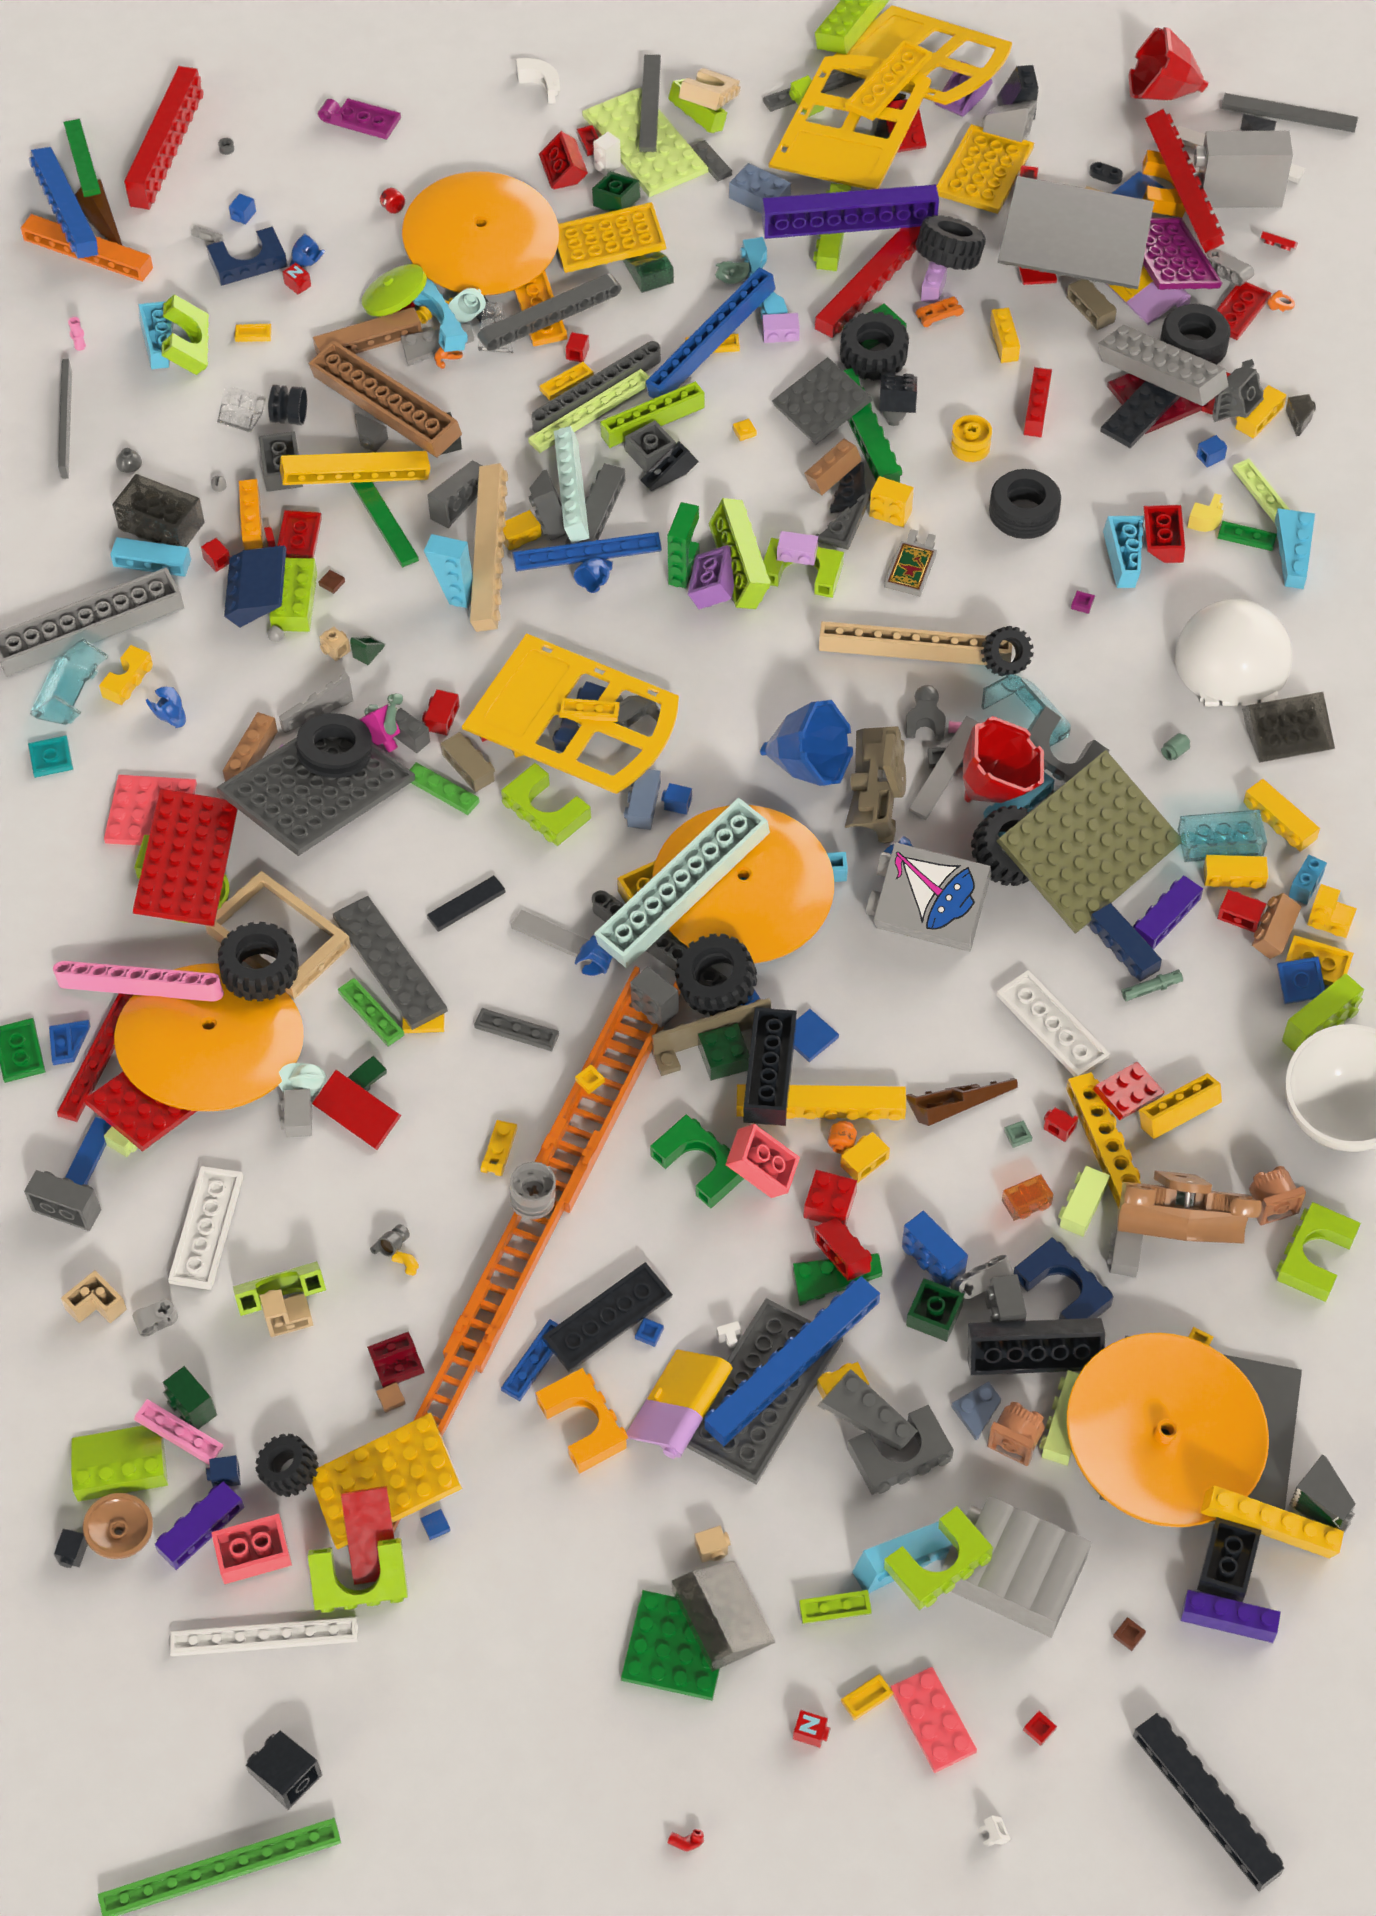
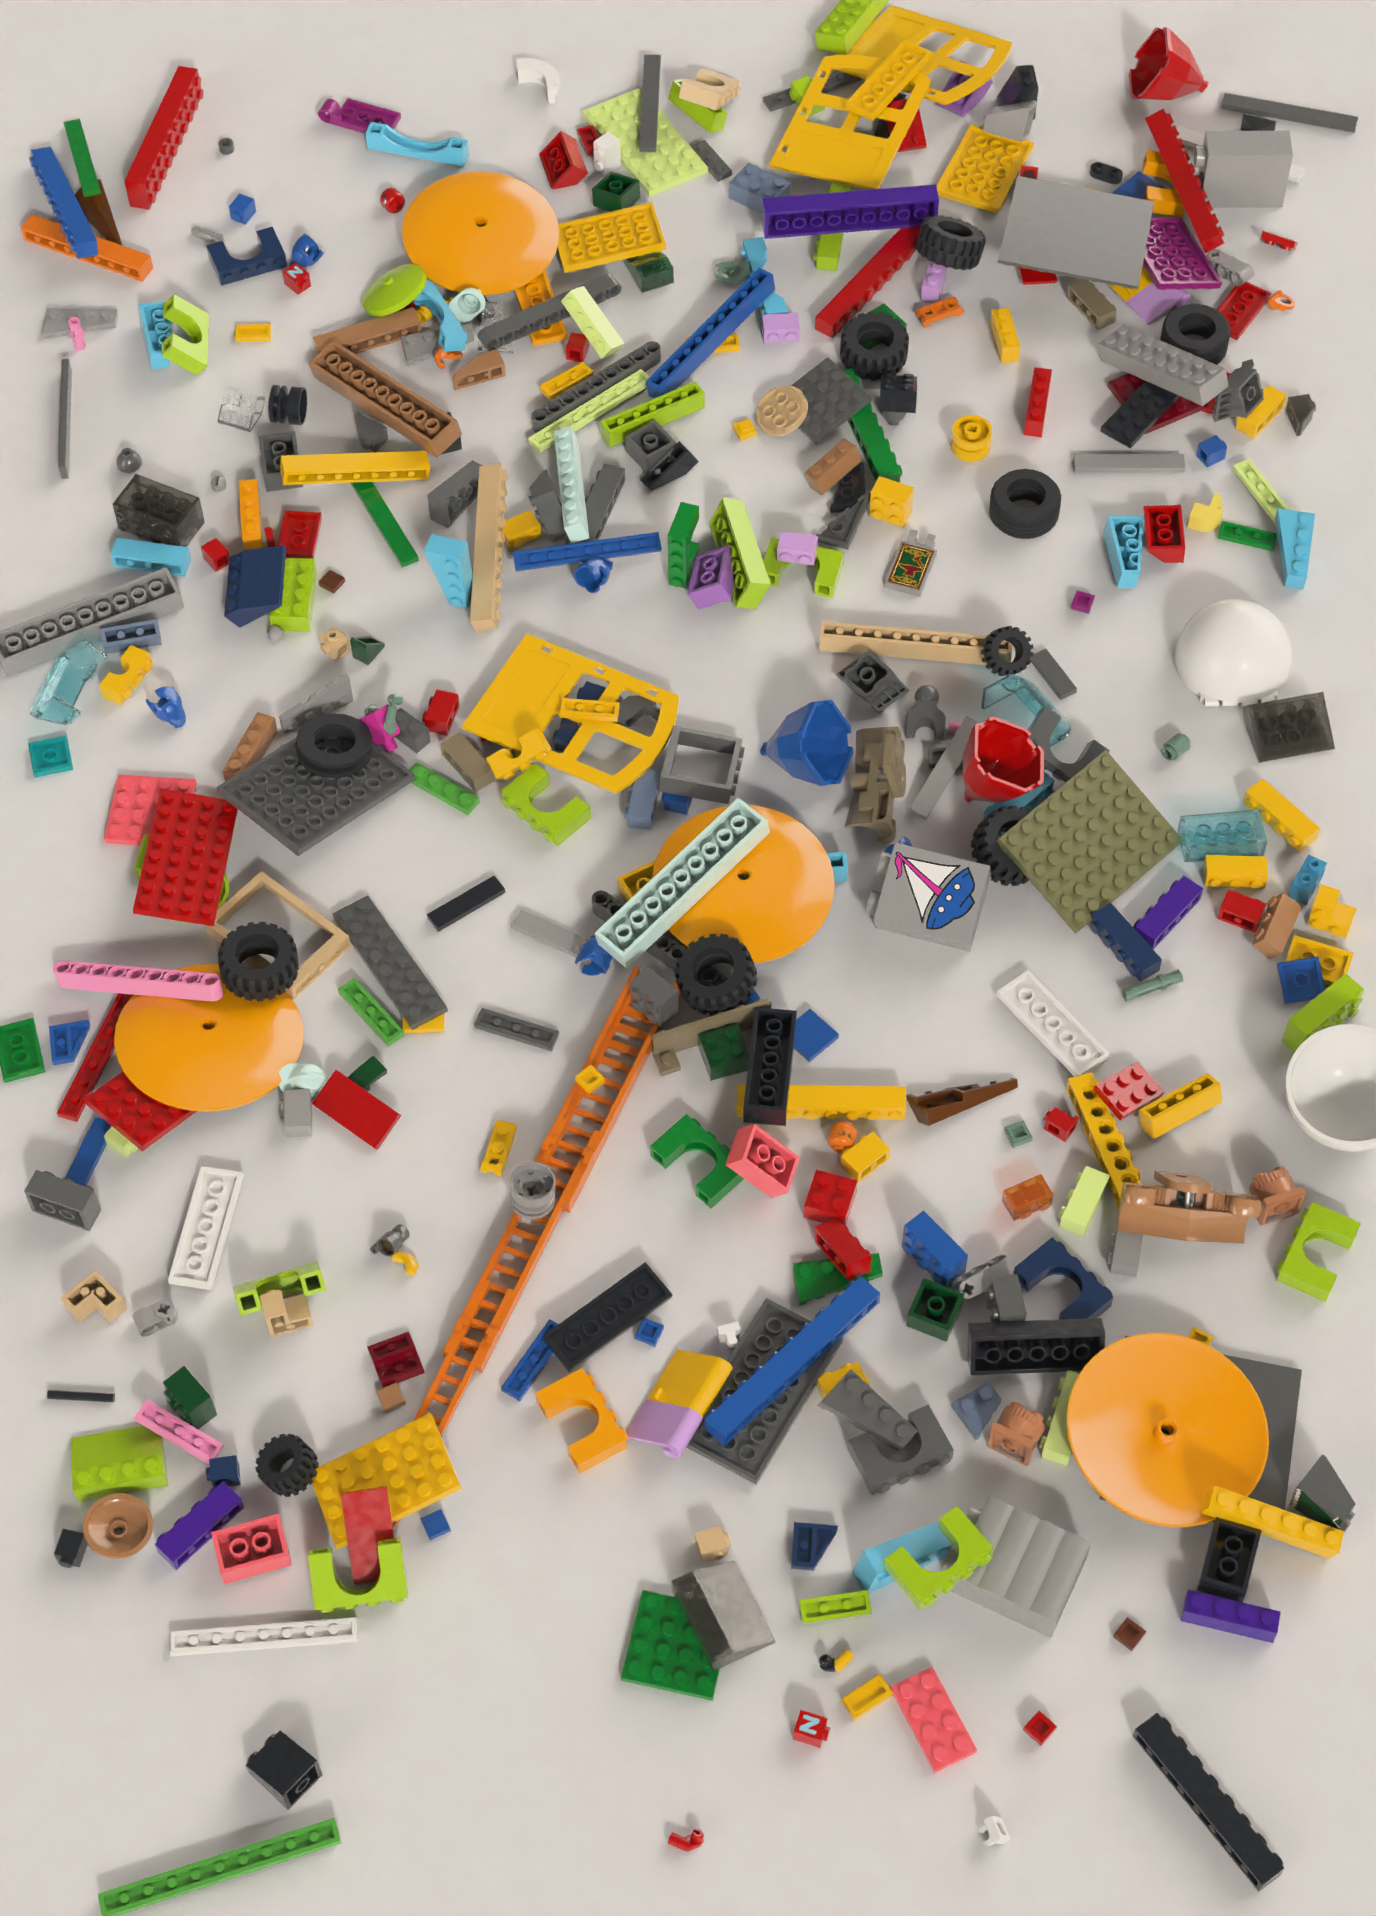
(80, 1396): none -> black bar
(96, 319): none -> light grey wing
(135, 634): none -> sand blue brick
(385, 139): none -> medium azure arch
(482, 368): none -> medium nougat slope
(533, 748): none -> yellow arch
(592, 322): none -> yellowish green brick
(699, 788): none -> dark grey window
(781, 410): none -> tan tile
(810, 1544): none -> dark blue wing
(835, 1664): none -> arm
(873, 681): none -> dark grey slope
(1053, 674): none -> dark grey tile
(1129, 463): none -> light grey tile

